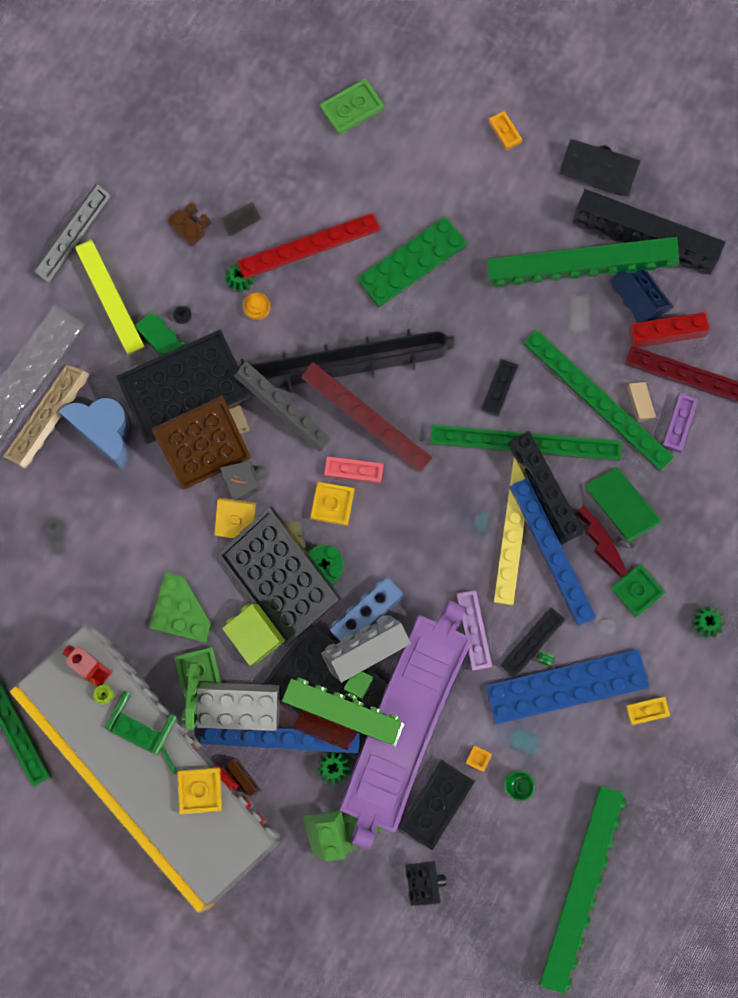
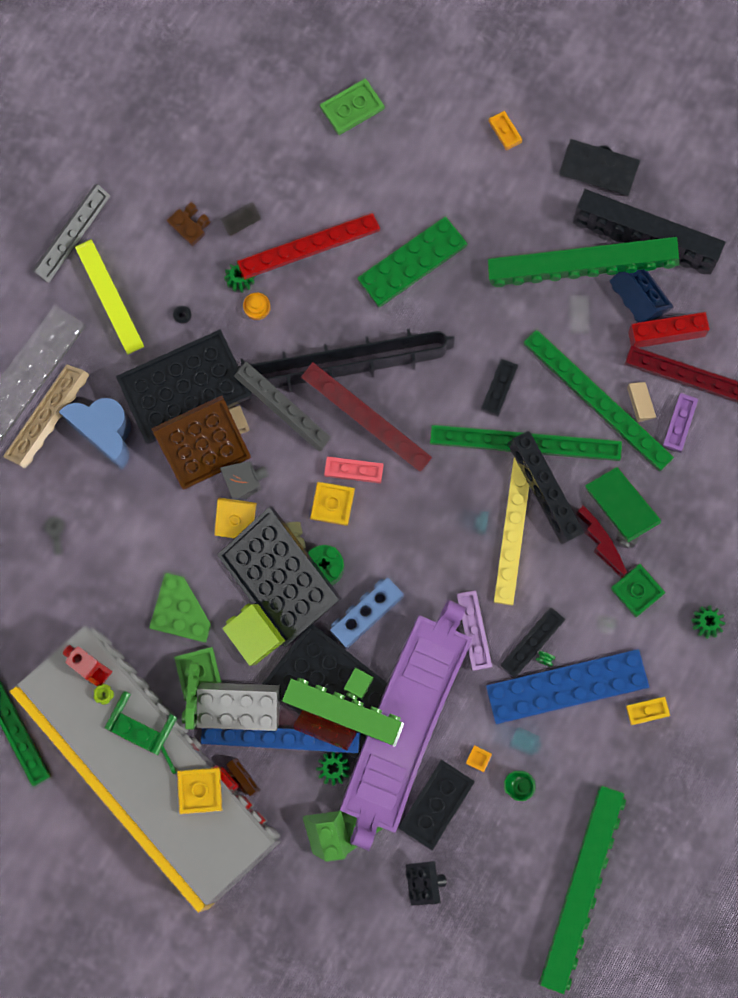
(157, 335): green brick -> none
(365, 647): light grey brick -> none
(552, 552): blue plate -> none

